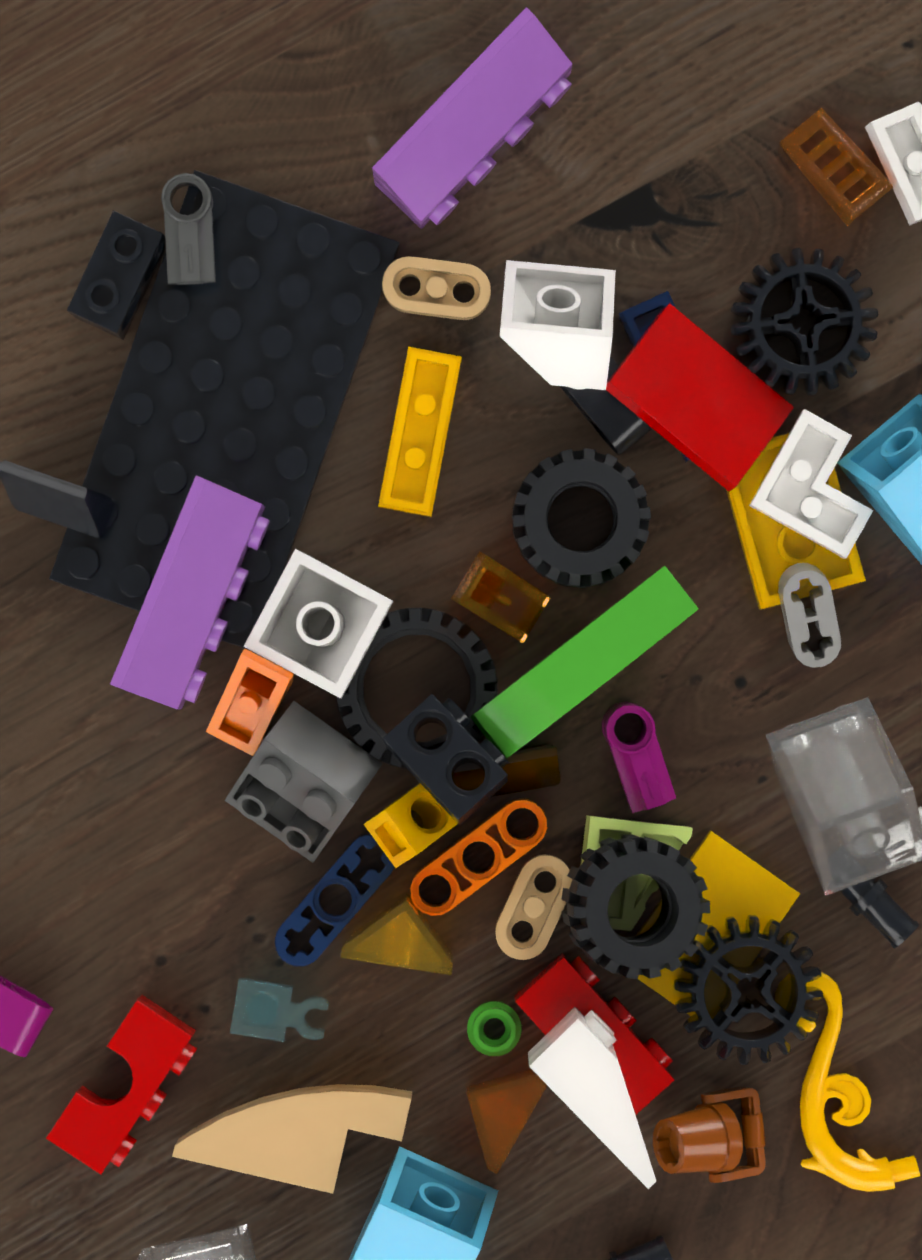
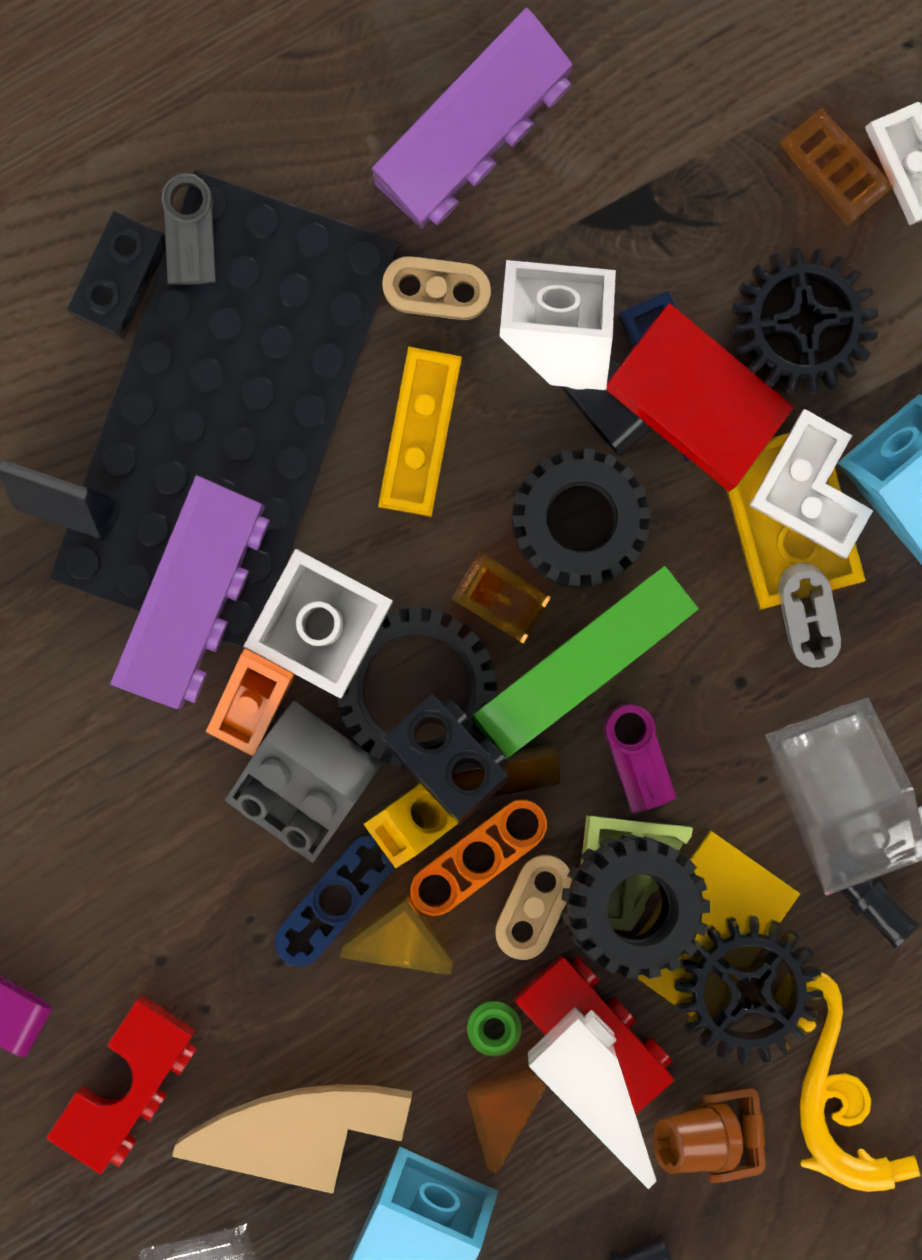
(266, 1011): clear light blue plate -> none

